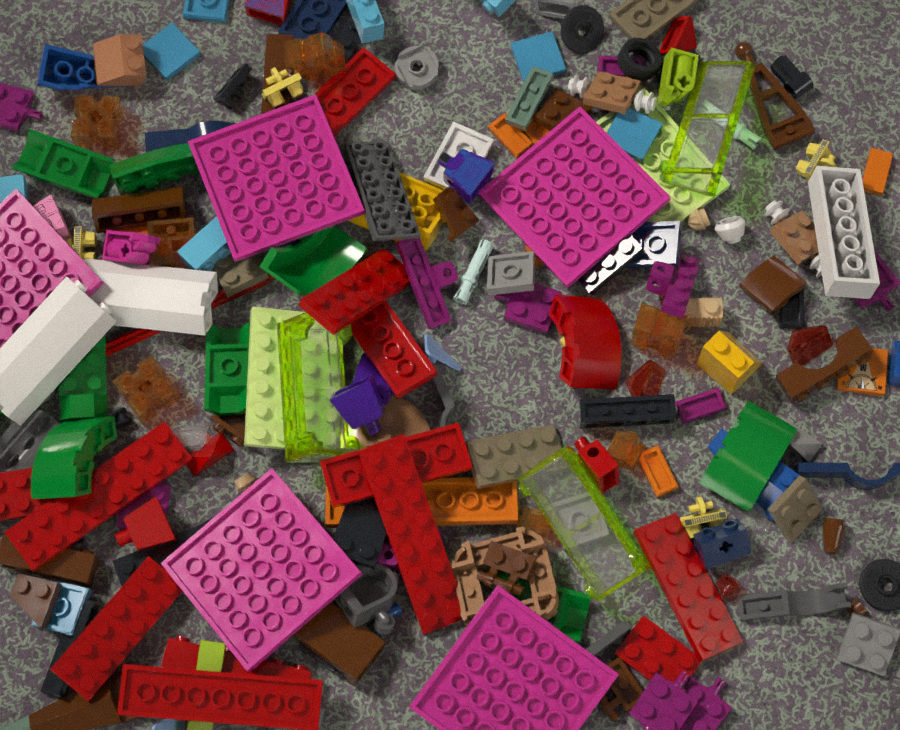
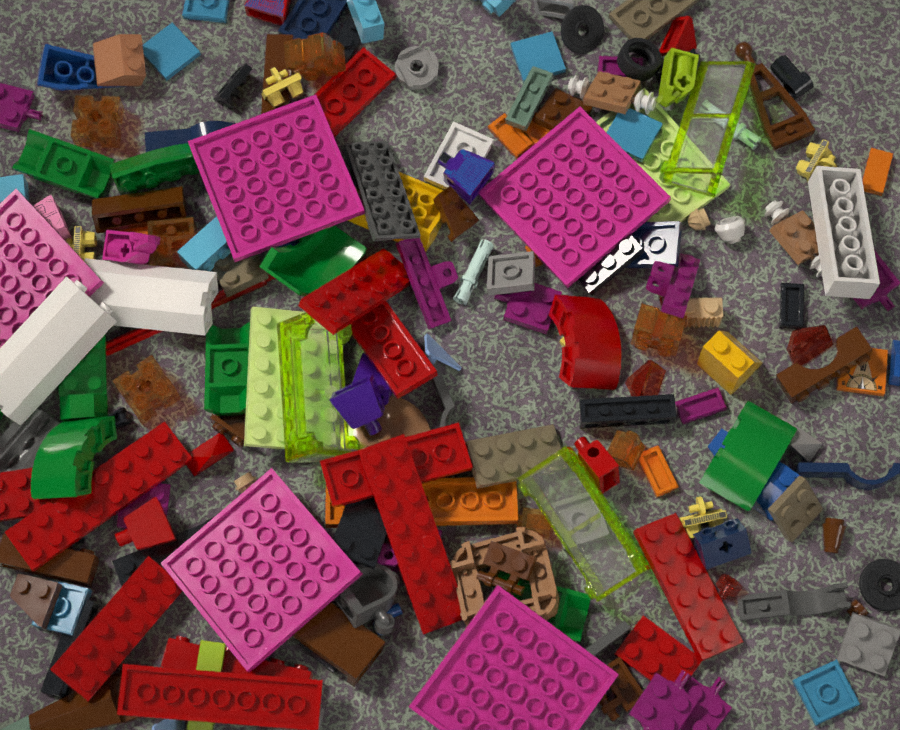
(193, 435): clear piece -> none
(772, 284): reddish brown slope -> none
(825, 692): none -> dark azure tile

